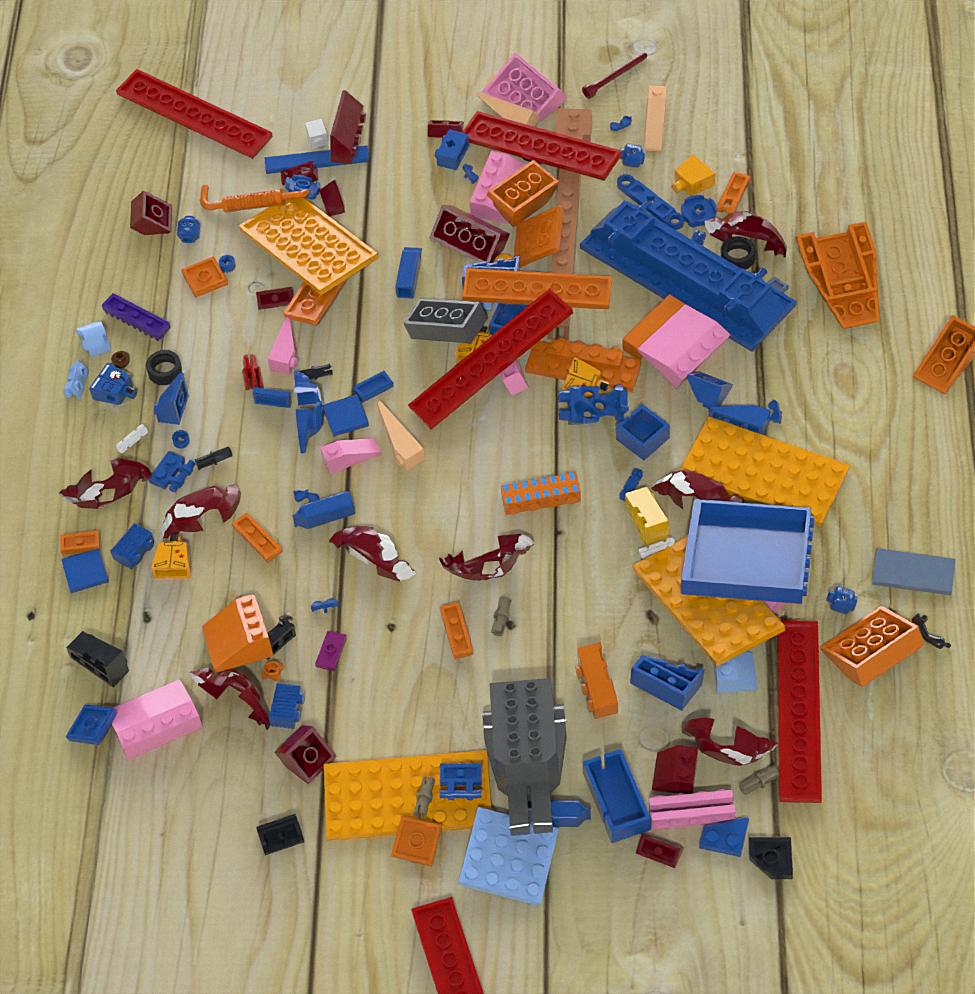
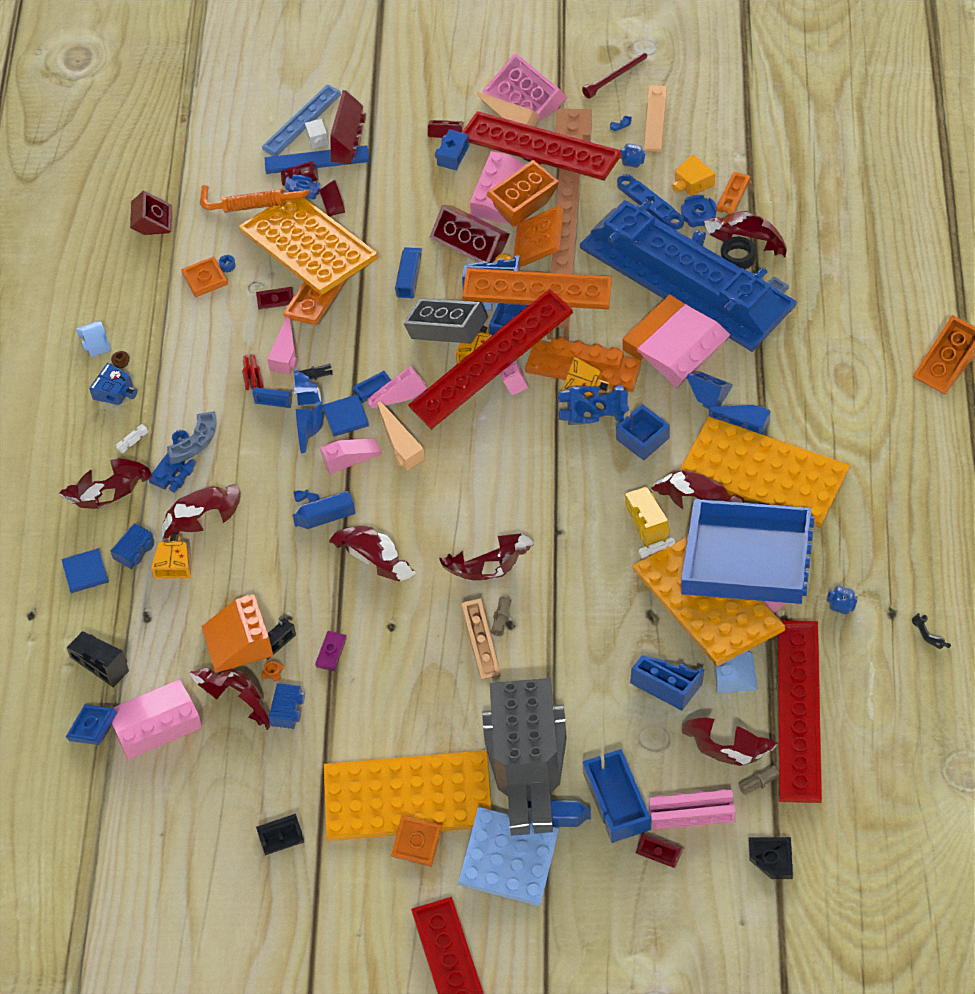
(77, 379): light blue hinge -> none
(79, 542): orange plate -> none
(135, 316): dark purple gear -> none
(160, 357): black tyre -> none
(172, 402): blue slope -> none
(188, 229): blue head -> none
(194, 113): red plate -> none
(197, 442): none -> sand blue tile
(213, 457): black axle -> none
(257, 537): orange plate -> none
(296, 124): none -> medium blue tile
(305, 753): dark red slope -> none
(324, 605): blue piece -> none
(401, 388): none -> bright pink slope
(424, 797): dark tan pin -> none
(456, 630): orange plate -> none
(461, 775): blue plate -> none
(471, 175): blue piece -> none
(480, 638): none -> light nougat slope
(540, 493): orange brick -> none
(596, 681): orange wedge -> none
(631, 483): blue axle -> none
(676, 770): dark red slope -> none
(725, 837): blue wing -> none
(776, 415): blue piece -> none
(844, 273): orange wedge -> none
(873, 645): orange slope -> none
(914, 571): sand blue tile -> none

